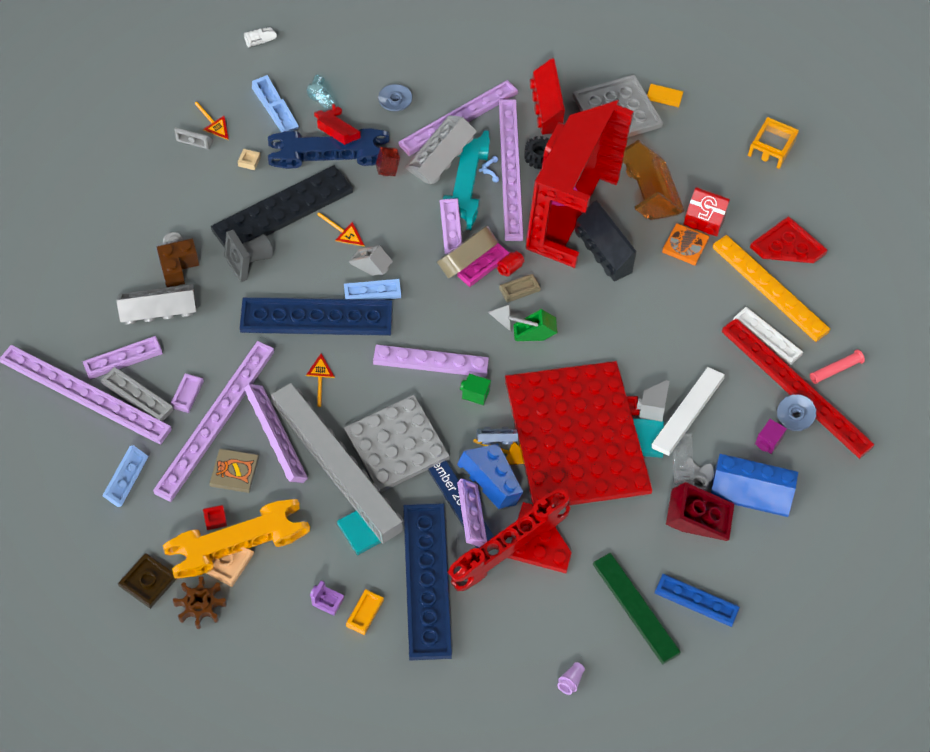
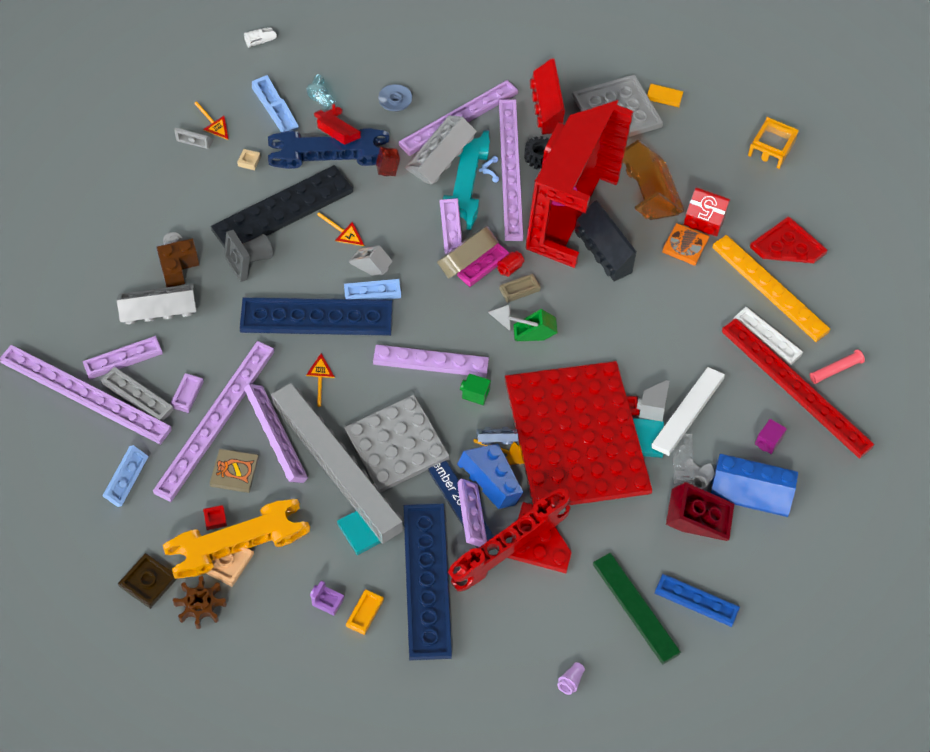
(796, 404): sand blue dish -> none

